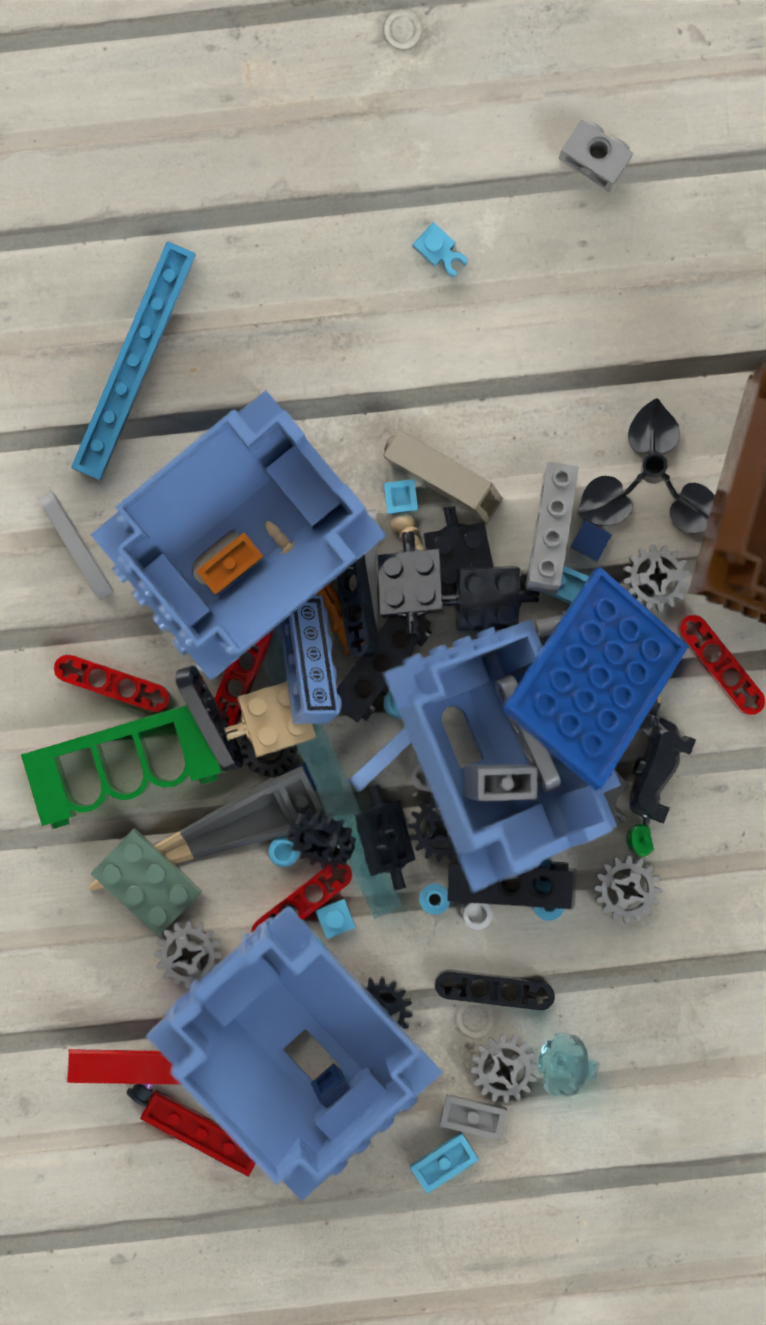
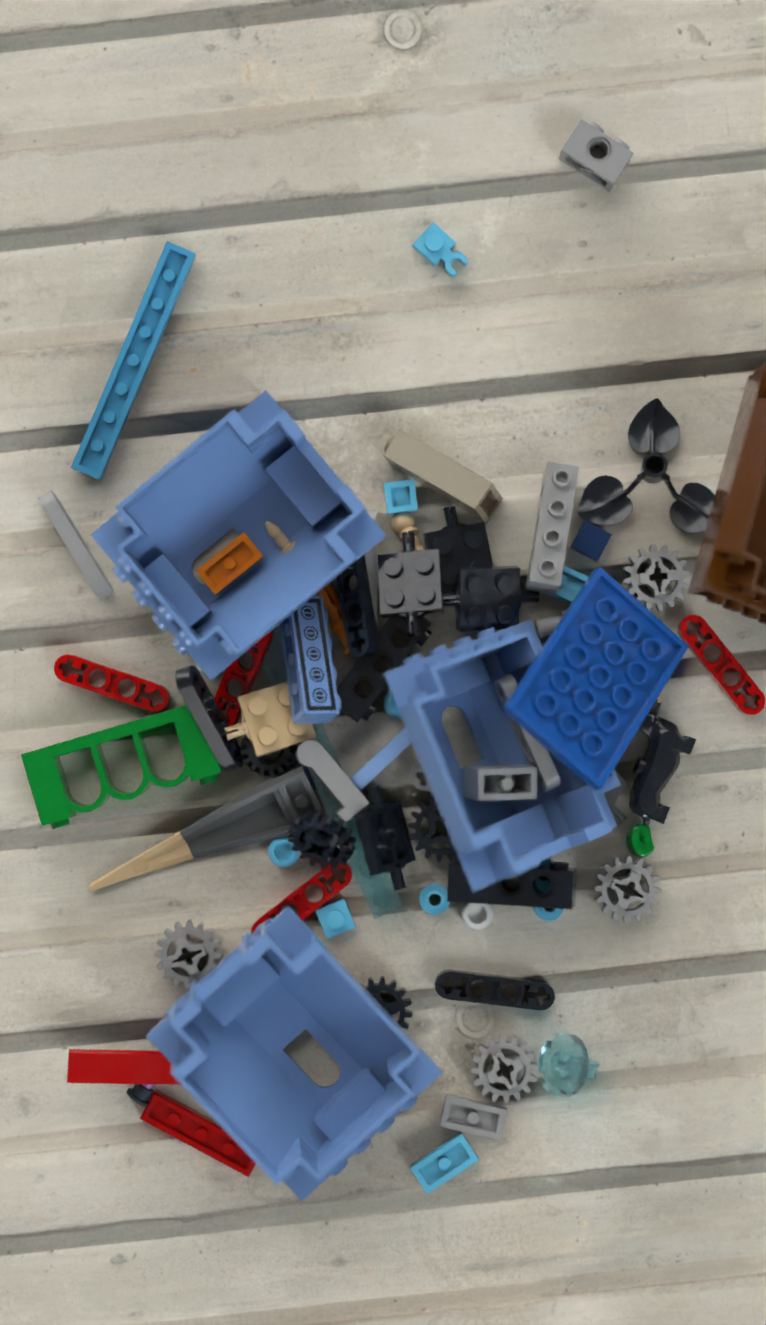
(146, 882): sand green plate -> none
(314, 756): none -> light grey leg
(329, 1085): dark blue tile -> none

